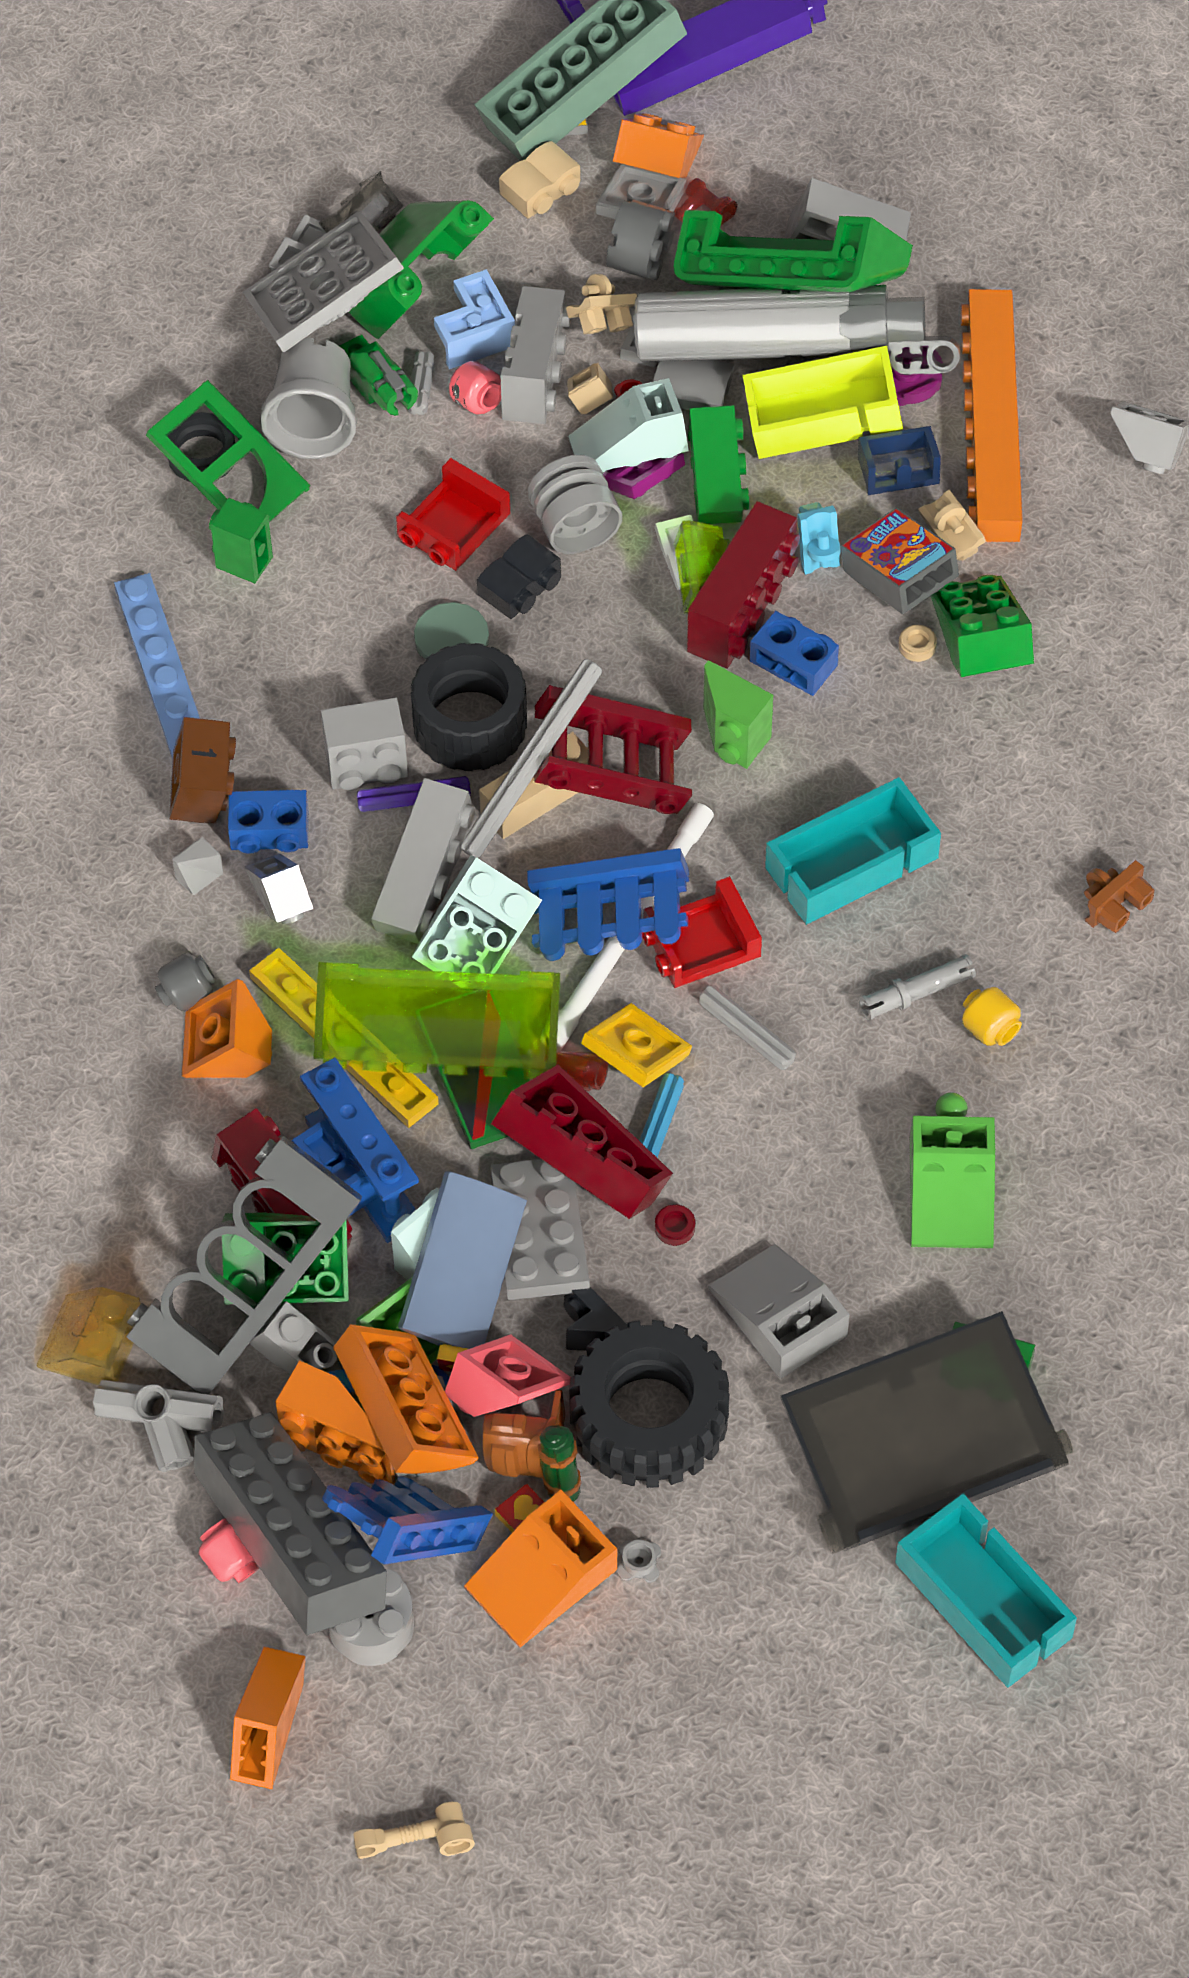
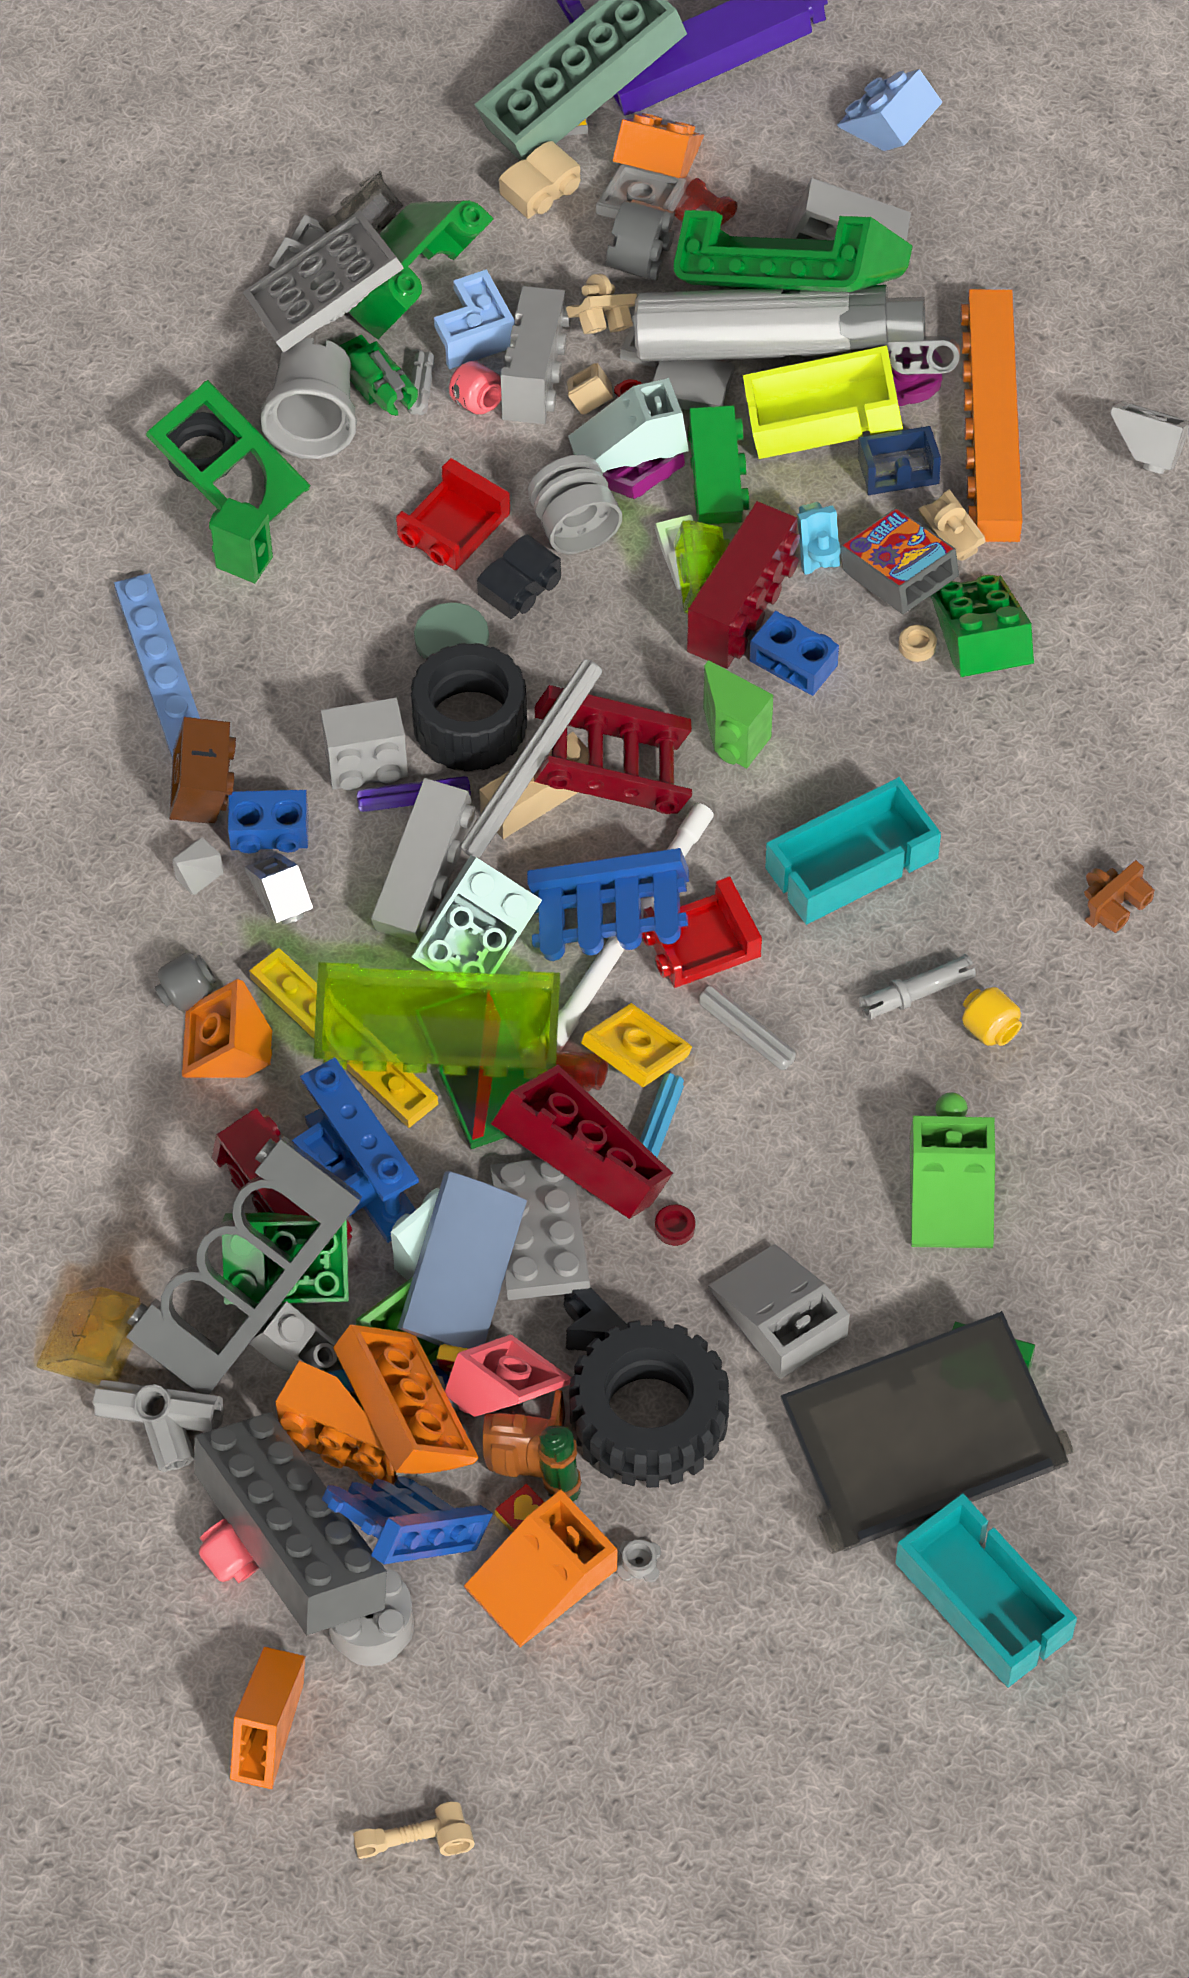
(891, 110): none -> light blue slope

